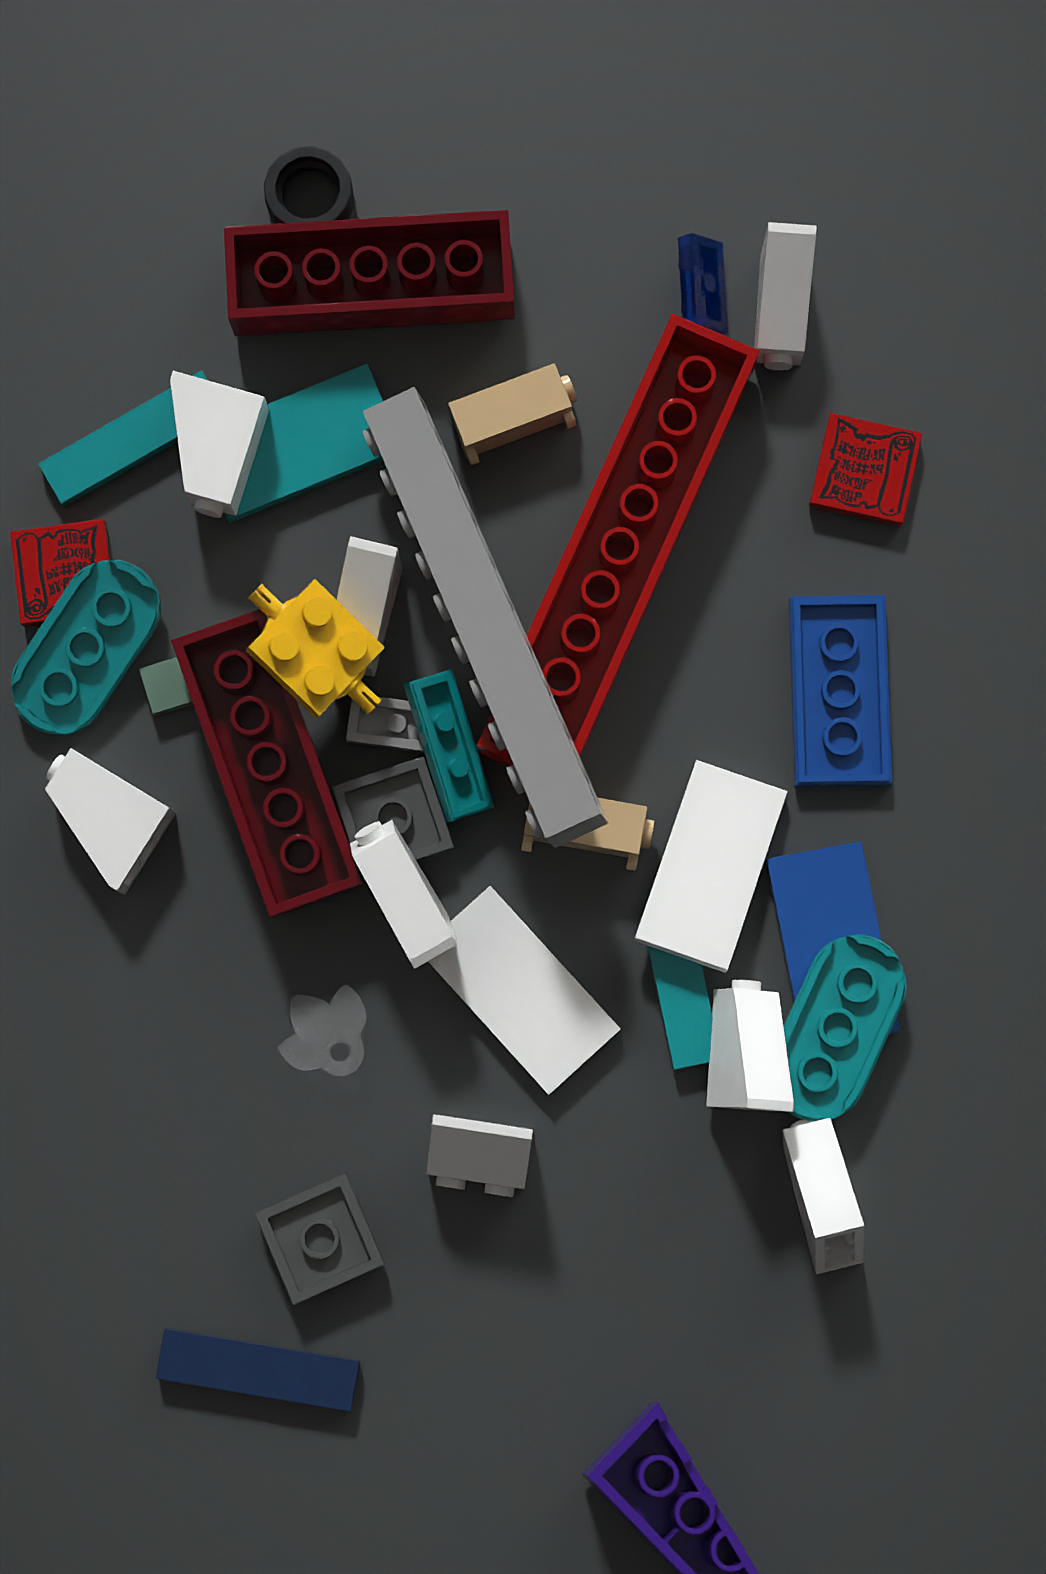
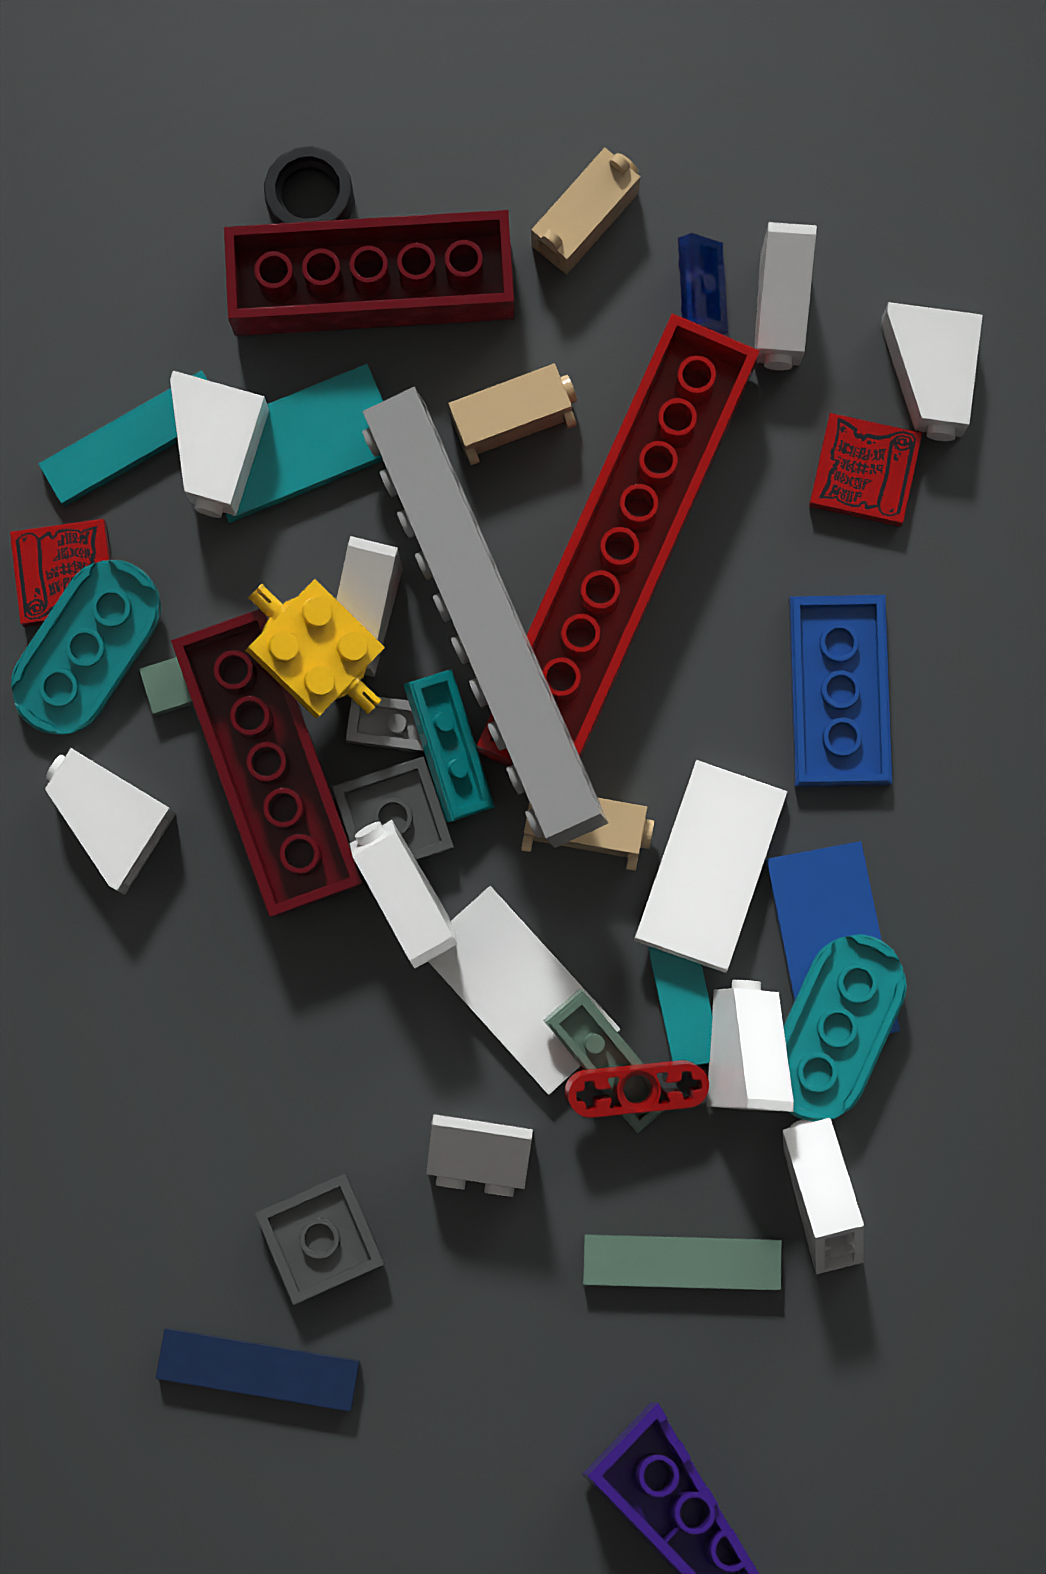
(321, 1028): clear plate -> none
(586, 210): none -> tan brick
(599, 1045): none -> sand green tile
(671, 1071): none -> red beam
(682, 1262): none -> sand green tile
(934, 364): none -> white slope

